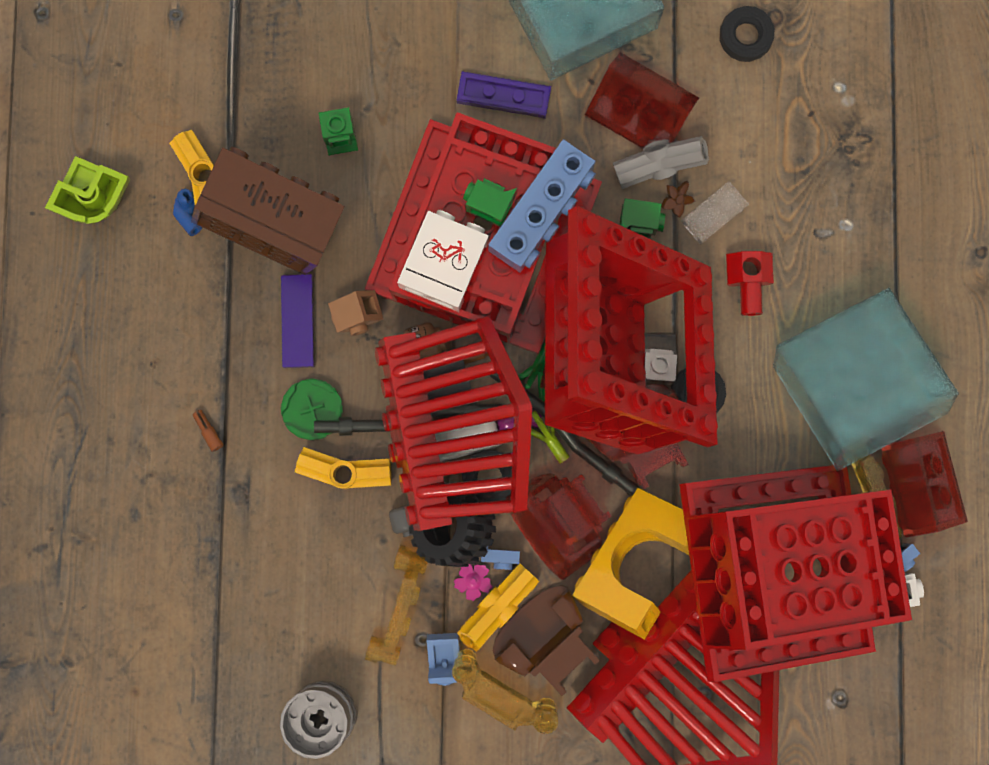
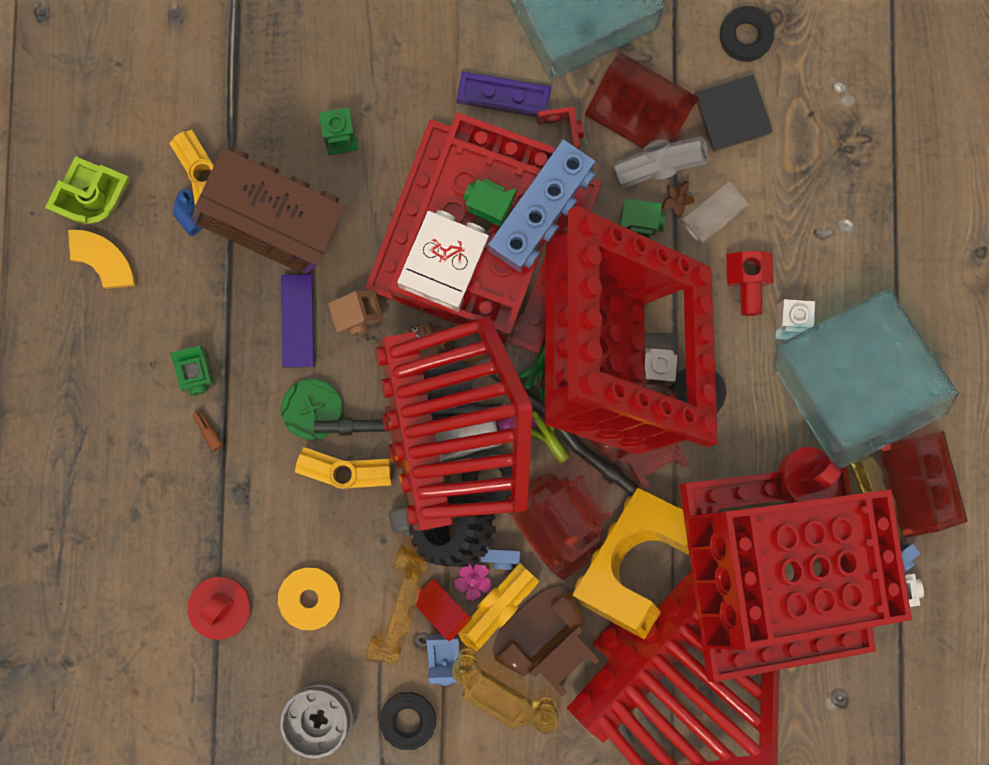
(103, 257): none -> yellow tile
(193, 370): none -> green window
(219, 608): none -> red tile
(290, 598): none -> yellow tile
(403, 740): none -> black tyre
(442, 610): none -> red tile
(563, 114): none -> red bracket
(733, 113): none -> black tile
(793, 318): none -> white window
(808, 475): none -> red tile

